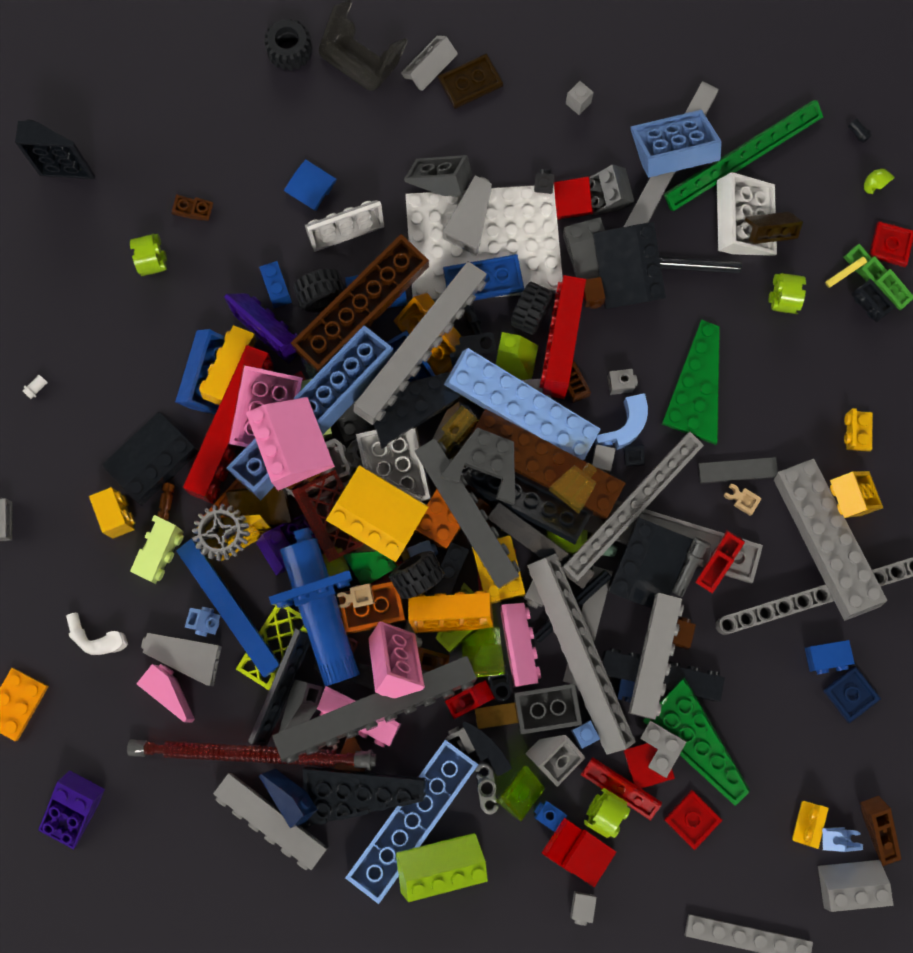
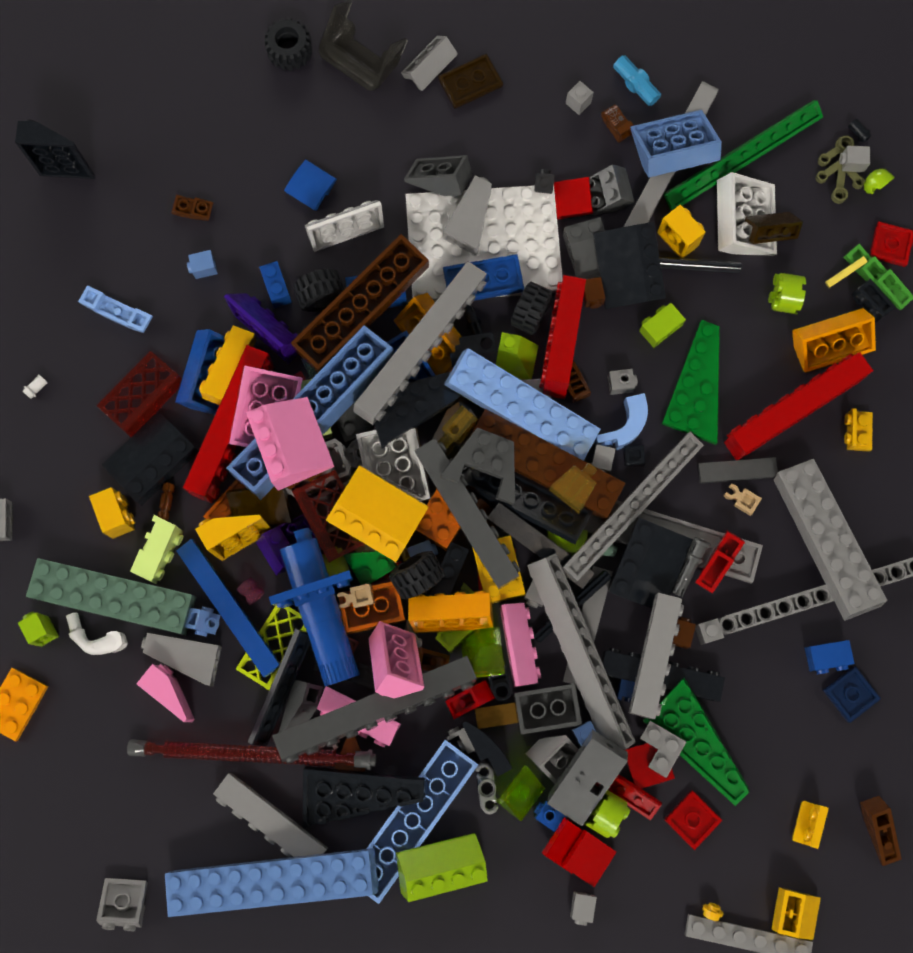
(37, 629): none -> lime brick
(70, 809): dark purple slope -> none
(110, 596): none -> sand green brick
(115, 310): none -> light blue slope
(122, 904): none -> light grey plate
(148, 254): lime brick -> none
(153, 400): none -> clear red fence
(202, 264): none -> medium blue brick
(212, 533): light grey gear -> none
(250, 591): none -> clear pink wheel
(271, 882): none -> medium blue brick
(289, 798): dark blue slope -> none
(587, 777): none -> dark grey brick
(617, 123): none -> reddish brown leg
(637, 80): none -> dark azure piece
(662, 324): none -> lime brick
(681, 231): none -> yellow brick
(709, 631): none -> light grey brick
(712, 911): none -> yellow plate
(795, 914): none -> yellow slope
(797, 405): none -> red brick
(834, 339): none -> light orange slope
(839, 190): none -> olive plant
(840, 840): light blue hinge -> none
(854, 886): light grey slope -> none
(855, 158): none -> light grey brick
(855, 494): yellow brick -> none

